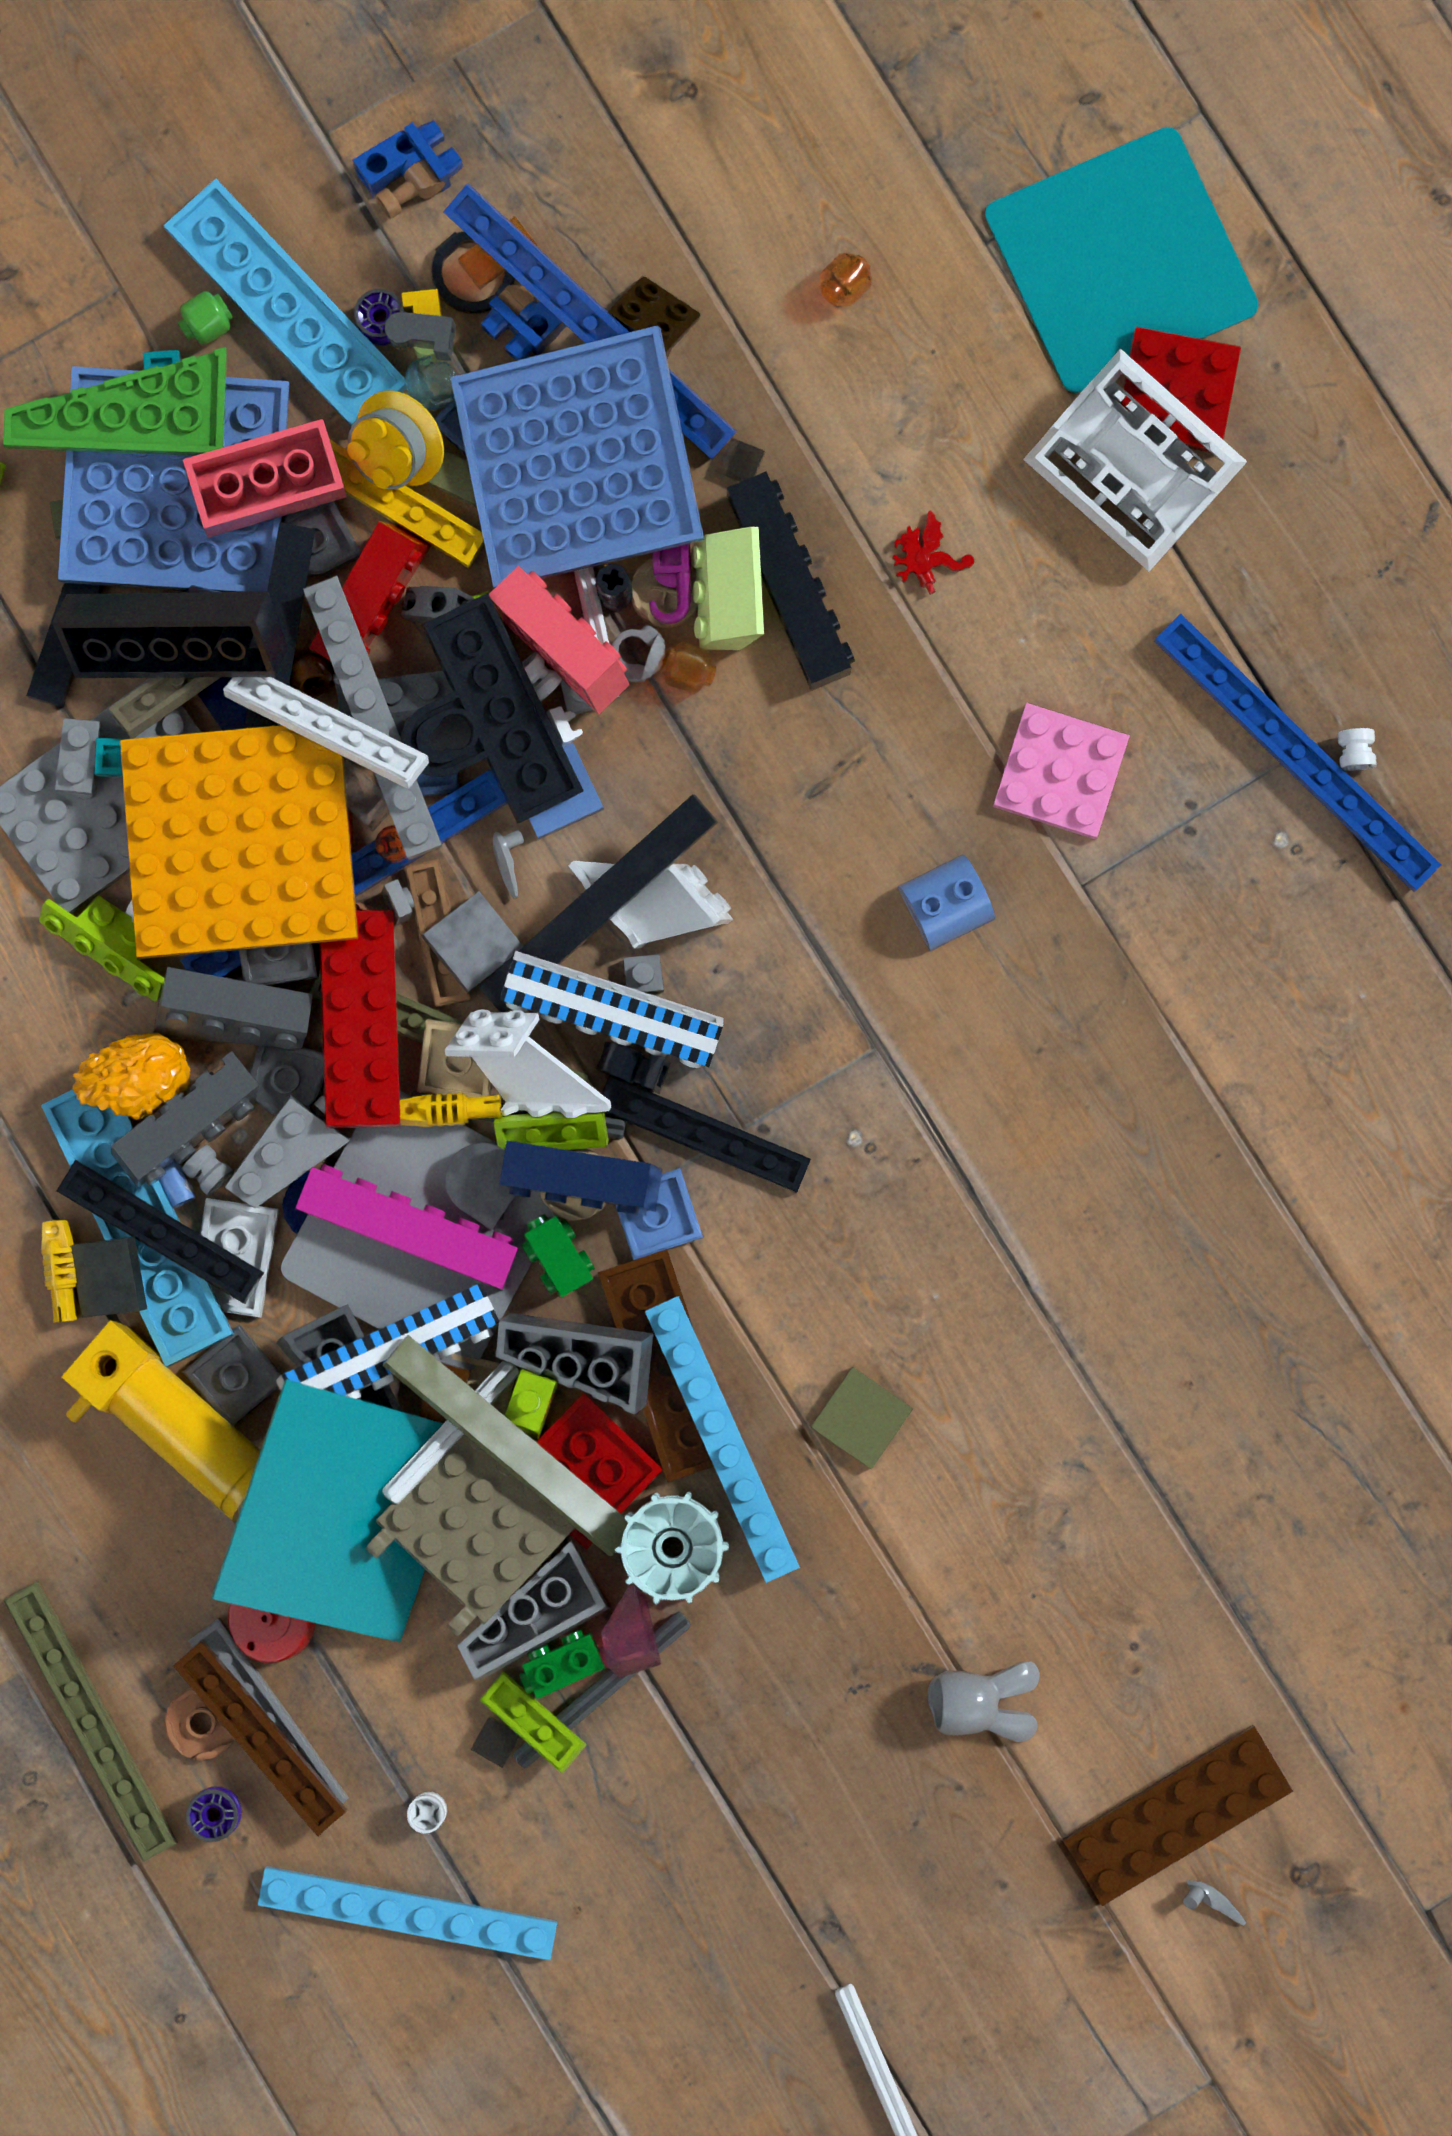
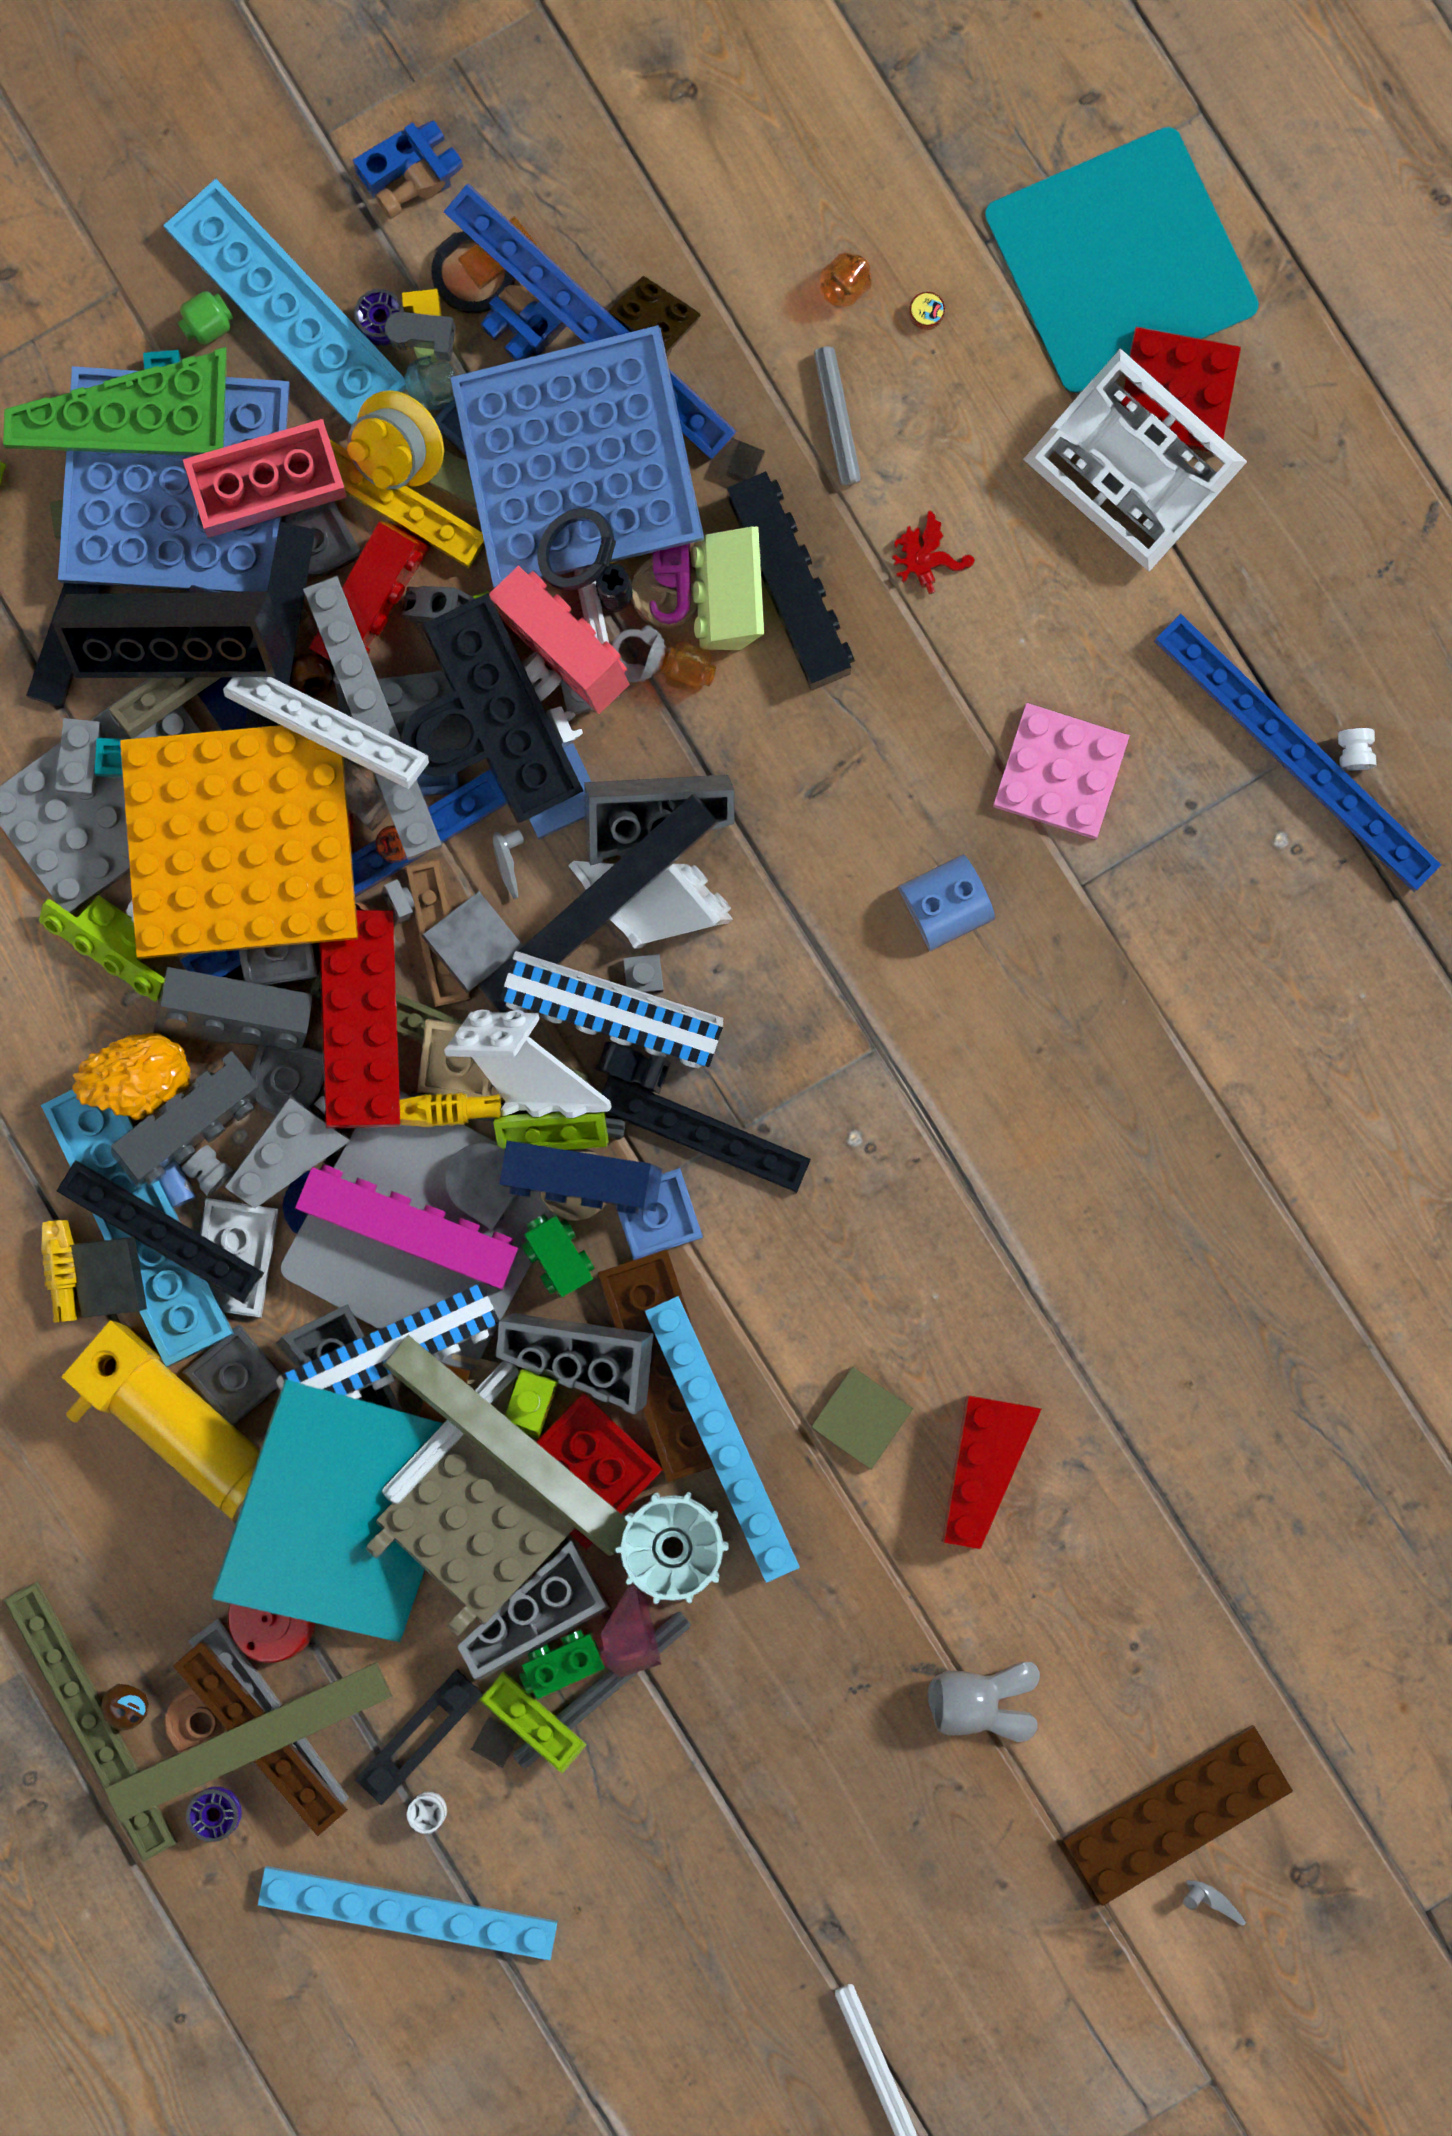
(124, 1706): none -> reddish brown piece
(248, 1742): none -> olive tile
(382, 1775): none -> black container
(603, 557): none -> black piece
(628, 810): none -> dark grey wedge
(837, 415): none -> light grey axle
(927, 310): none -> tile
(985, 1461): none -> red wedge

